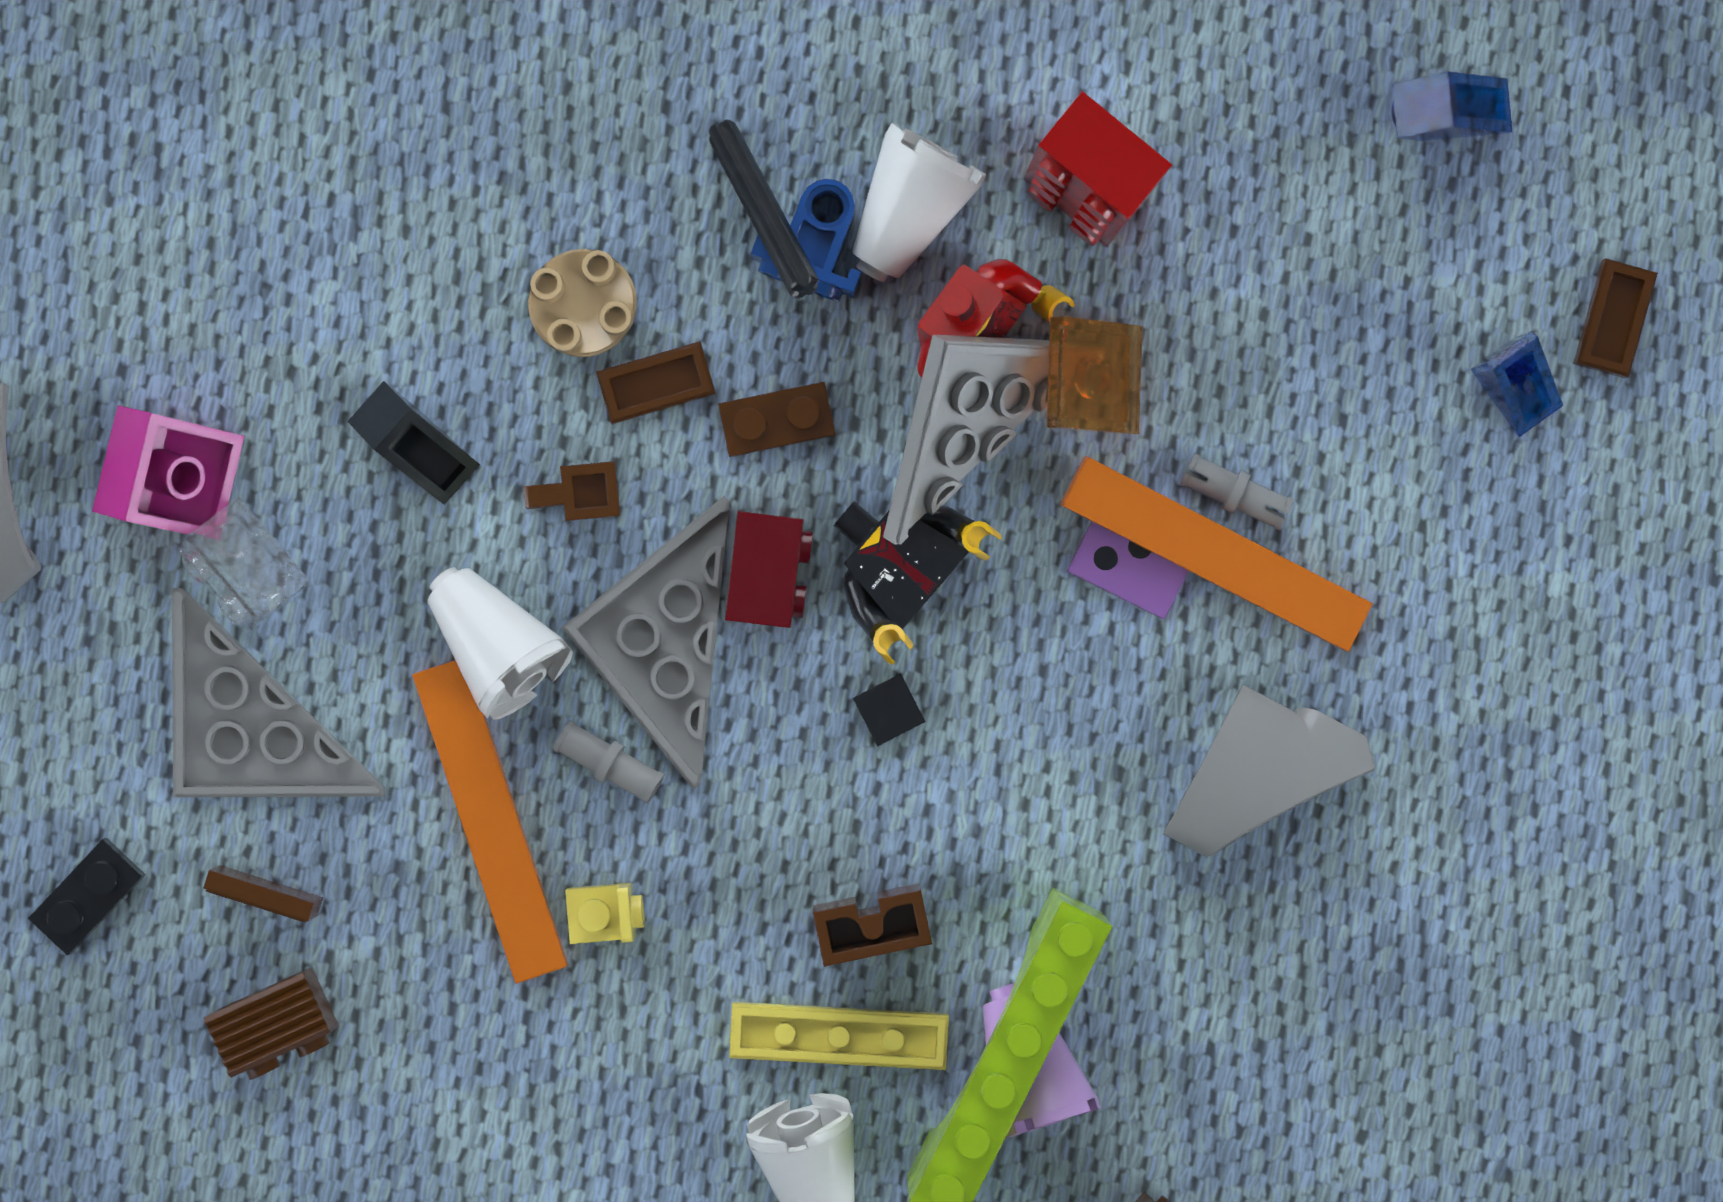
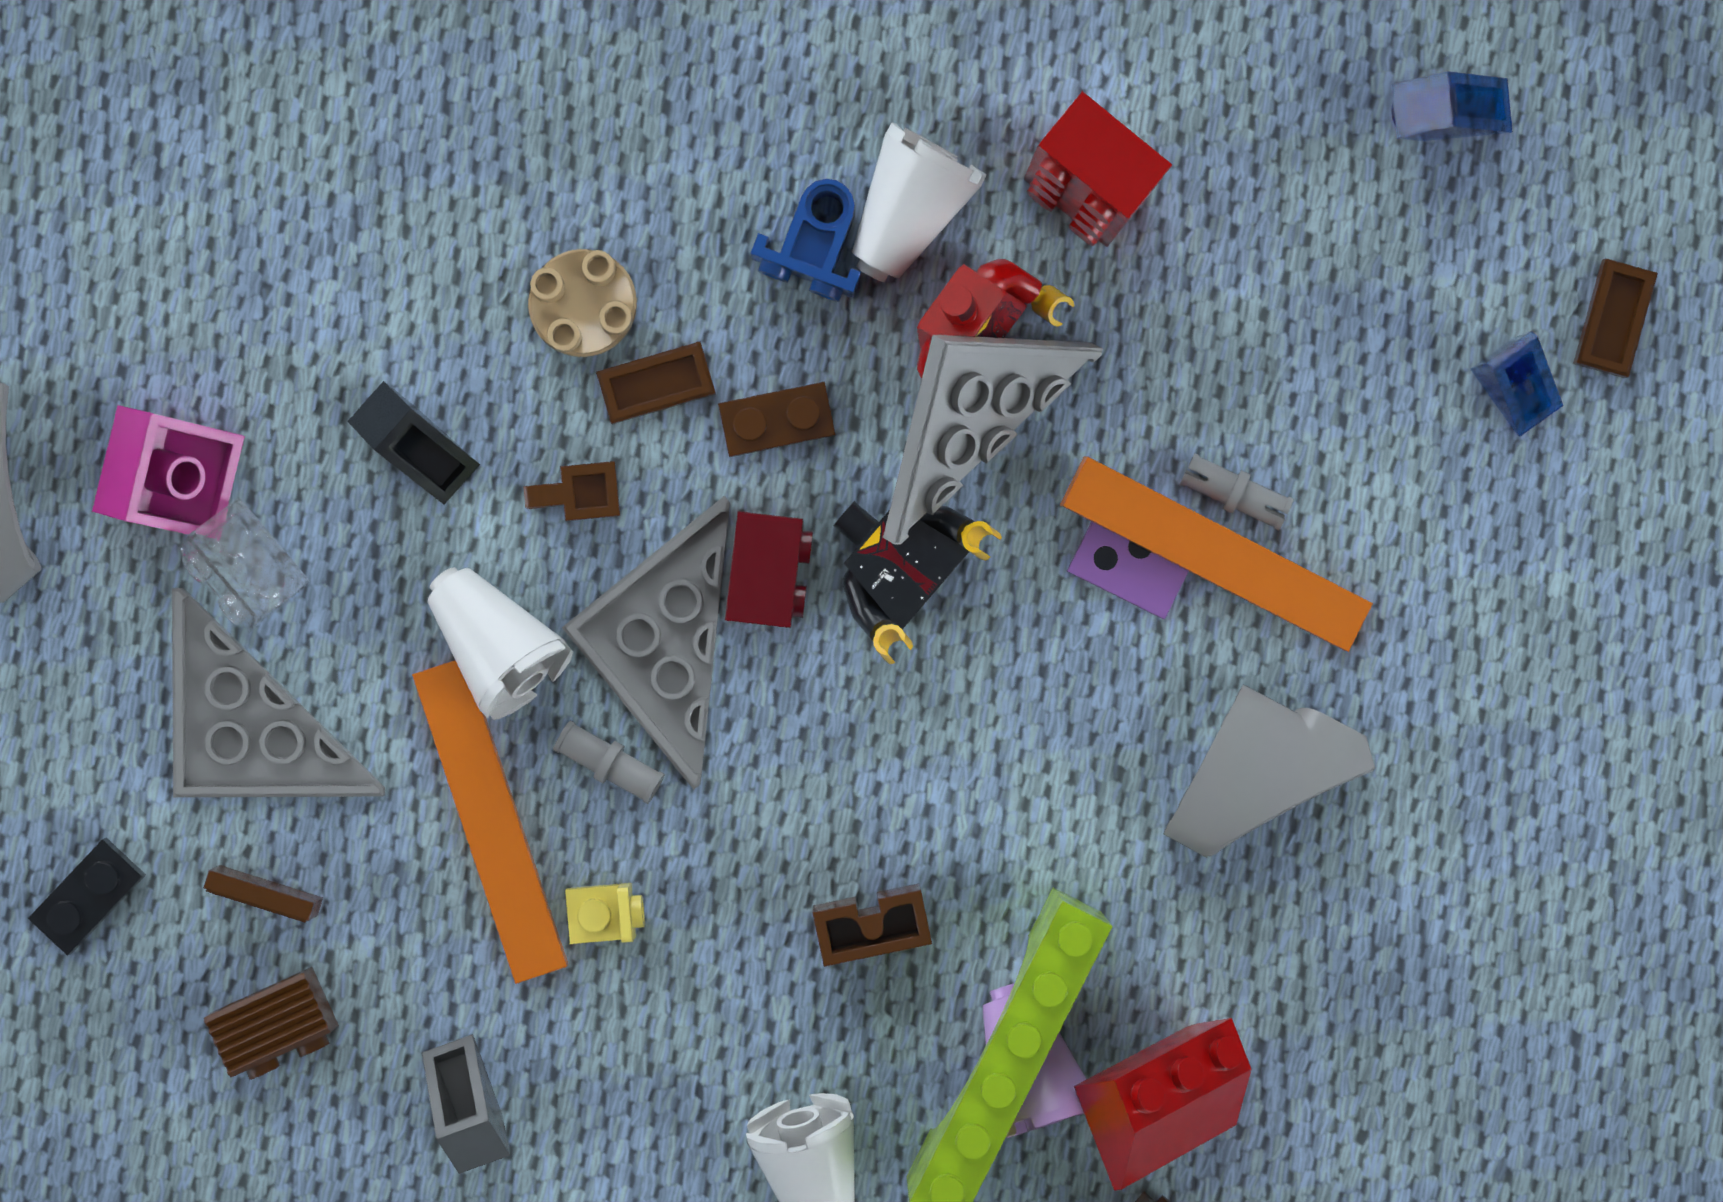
(464, 1105): none -> dark grey slope
(763, 209): black axle -> none
(839, 1035): light yellow tile -> none
(889, 709): black tile -> none
(1094, 376): clear orange tile -> none
(1166, 1099): none -> red slope

